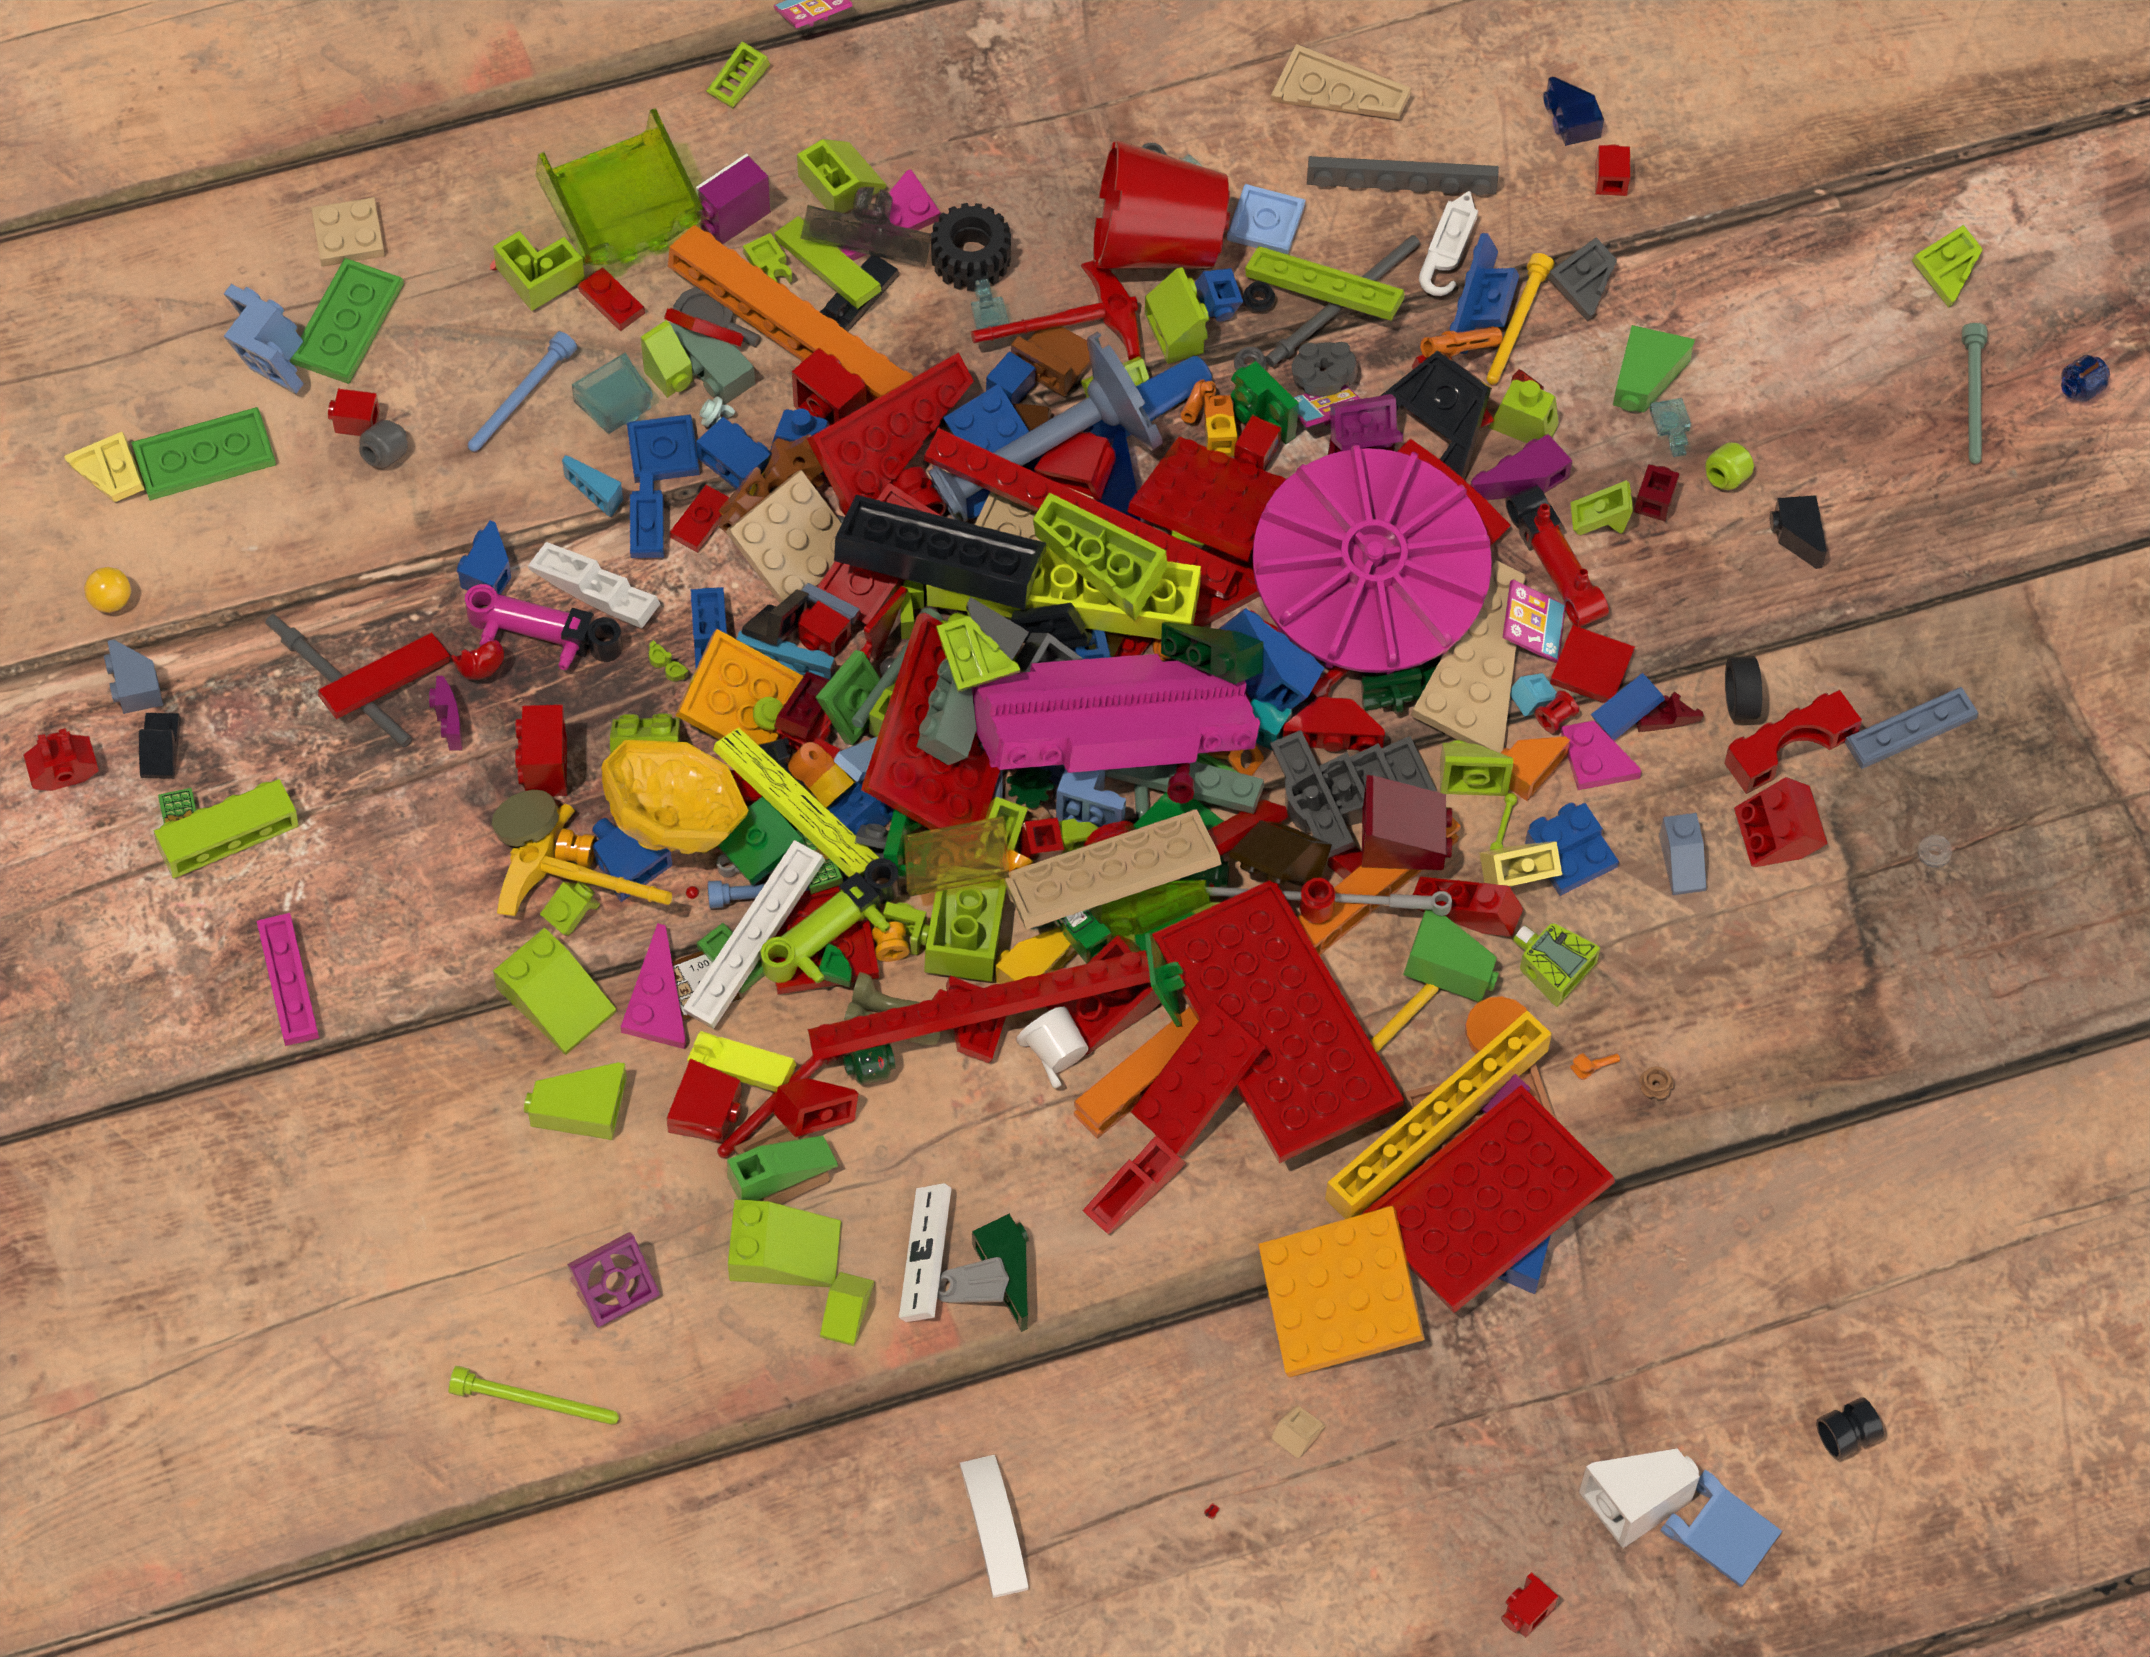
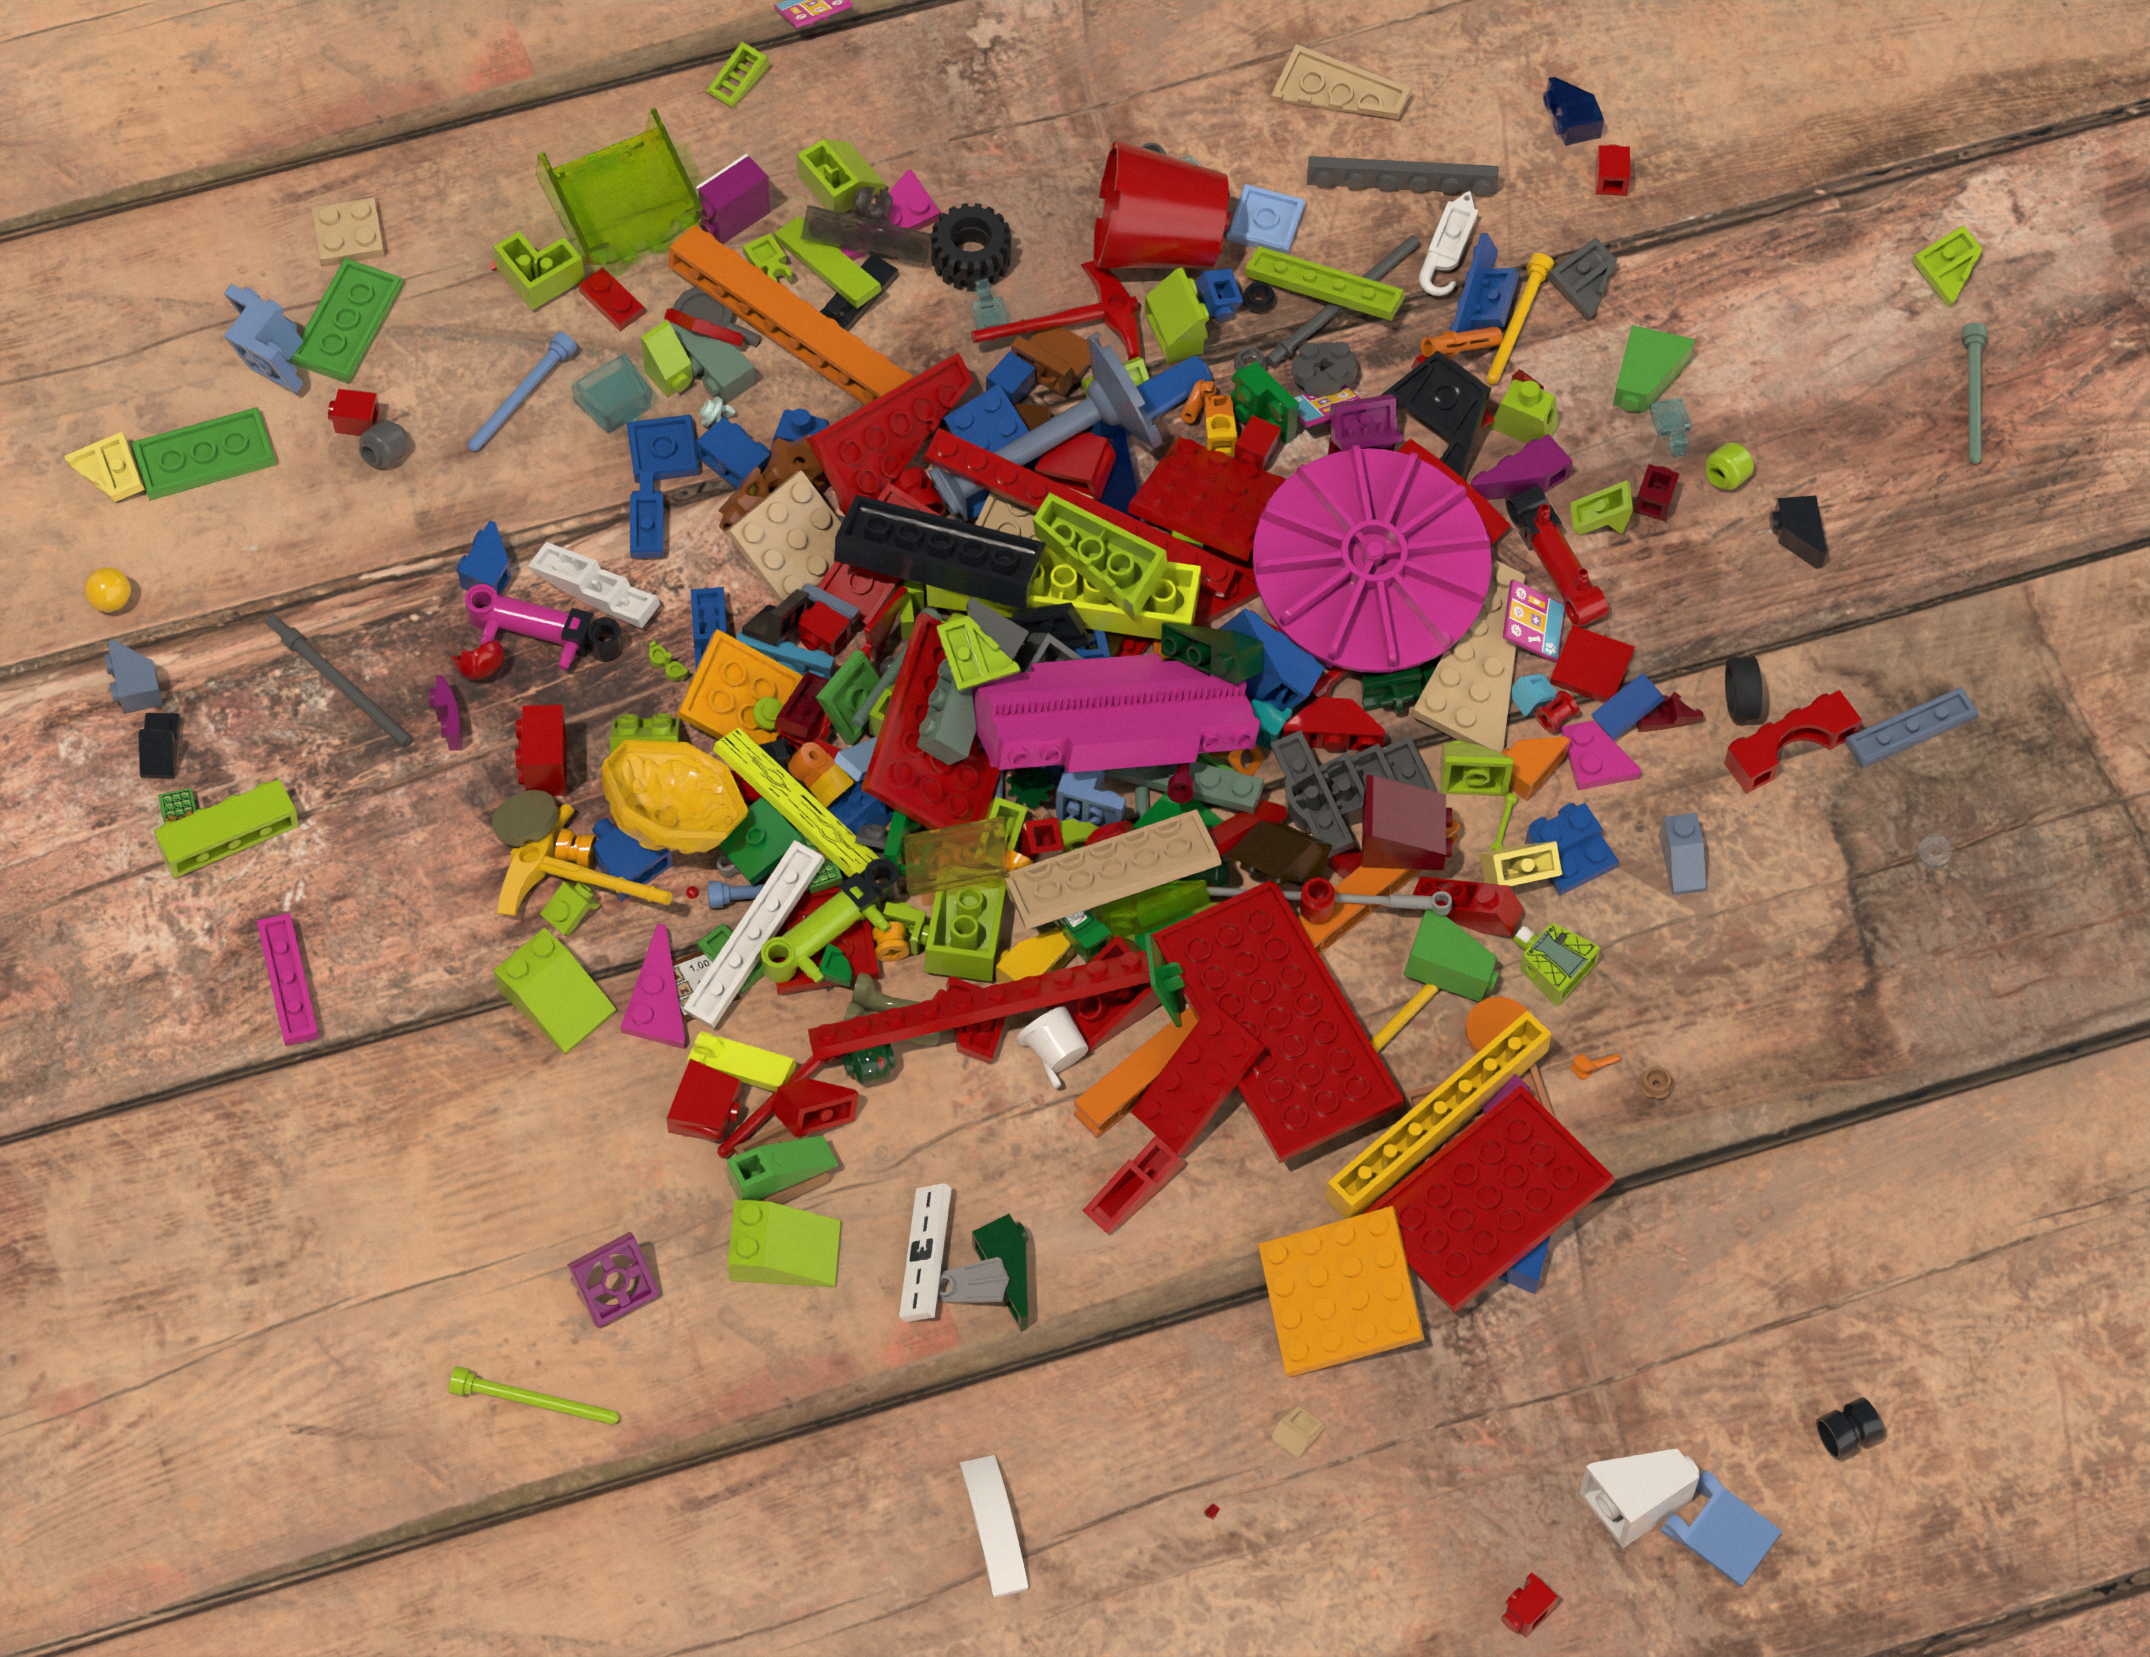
(60, 761): red hinge -> none
(384, 675): red tile -> none
(579, 1101): lime slope -> none
(595, 485): dark azure slope -> none
(699, 519): red plate -> none
(827, 387): red brick -> none
(846, 1308): lime slope -> none
(1780, 824): red slope -> none
(2085, 378): clear blue head -> none

